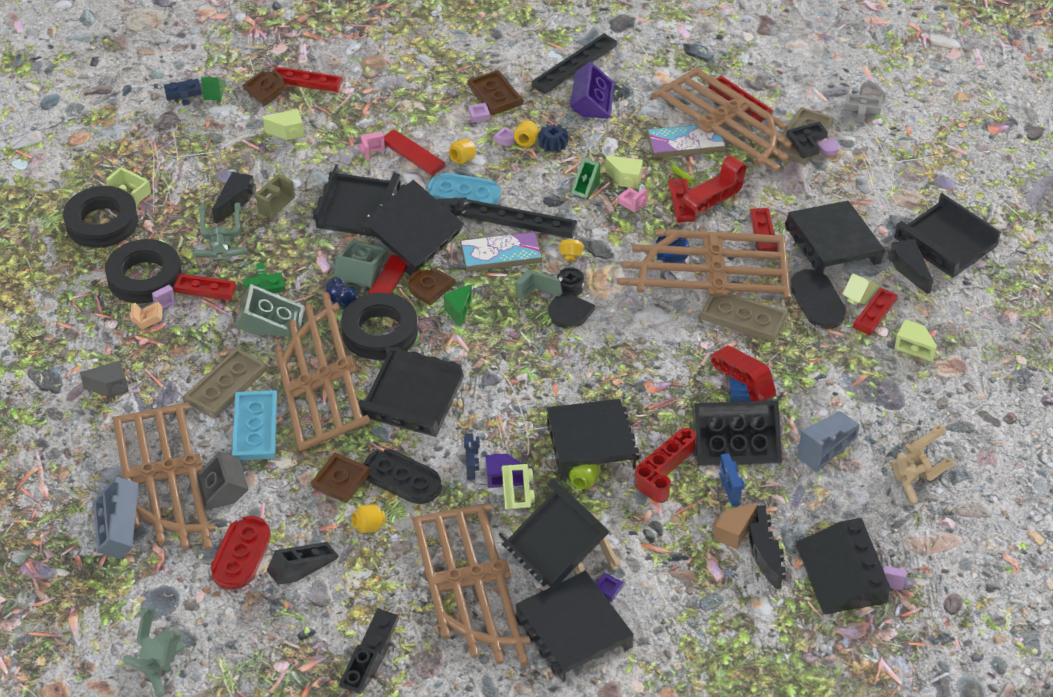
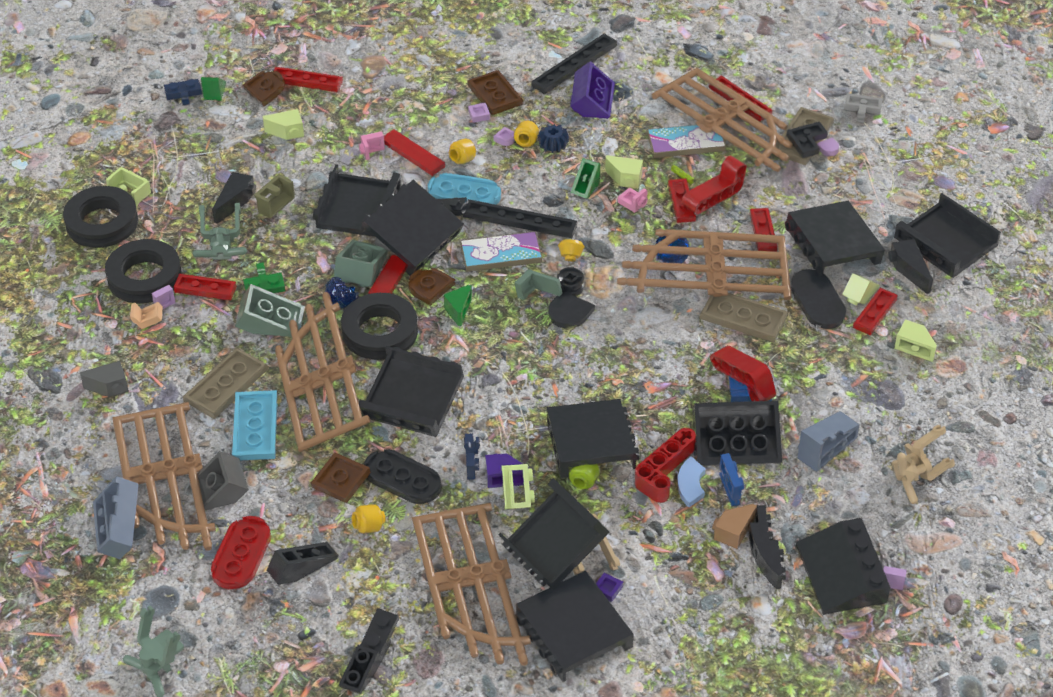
(689, 482): none -> light blue tile

